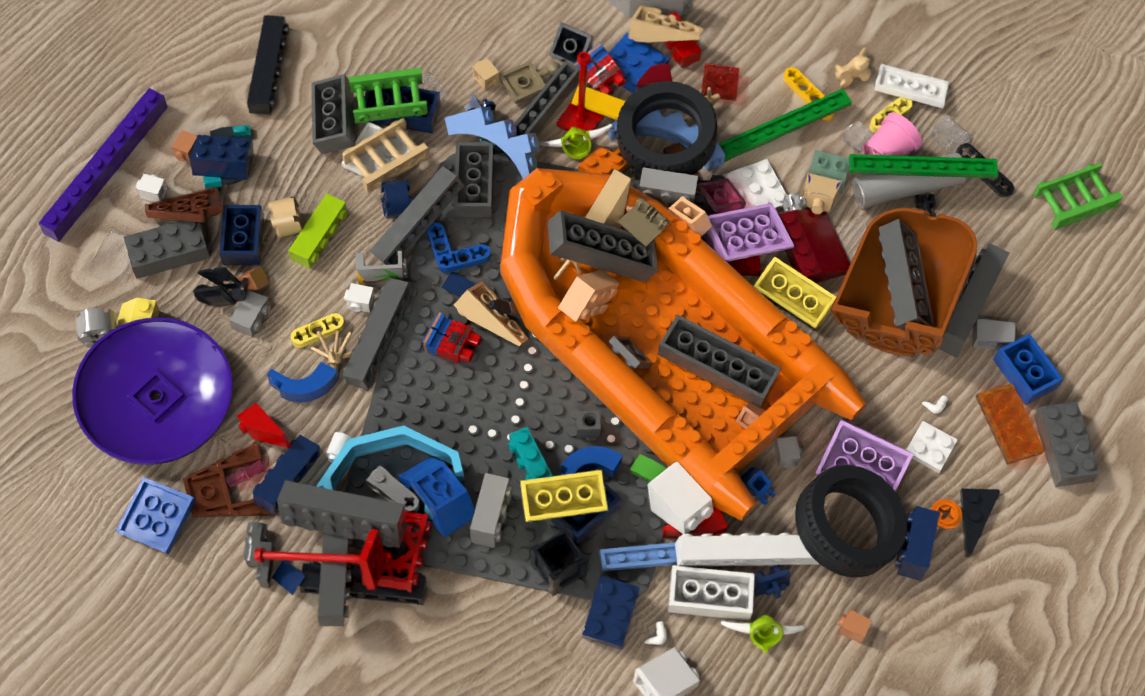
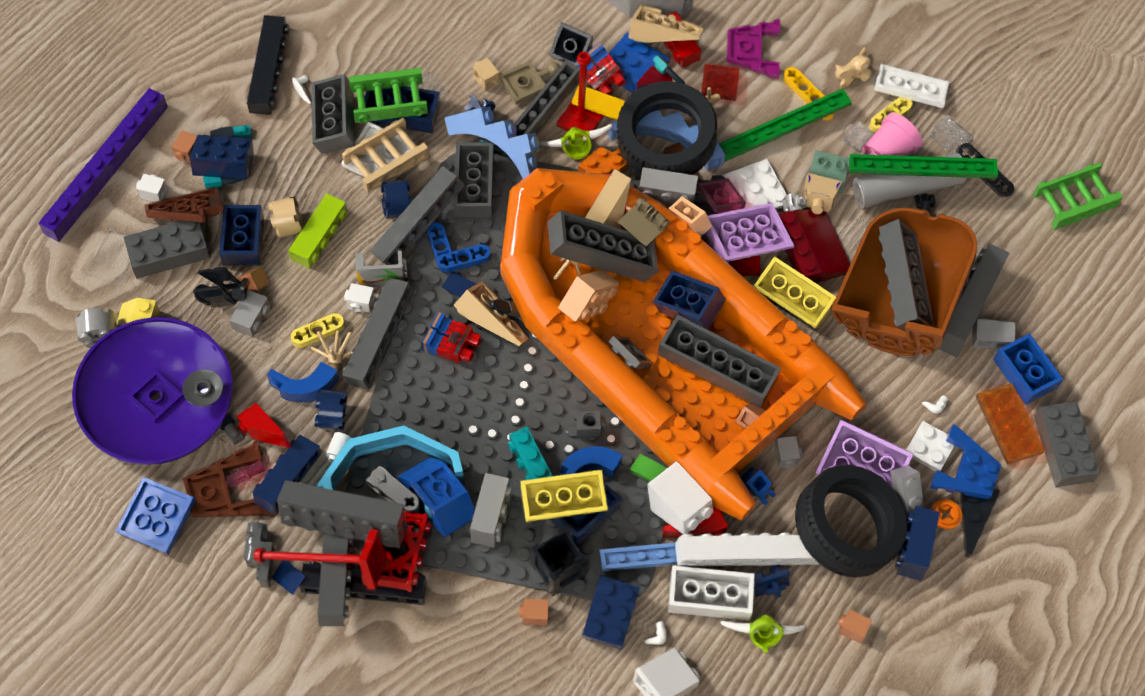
(202, 380): none -> dark grey dish
(231, 429): none -> dark grey piece
(300, 88): none -> white bar
(331, 410): none -> dark blue brick
(534, 611): none -> nougat brick
(663, 67): none -> piece
(689, 299): none -> dark blue brick
(745, 47): none -> magenta wing
(907, 485): none -> light grey brick
(976, 470): none -> blue wing

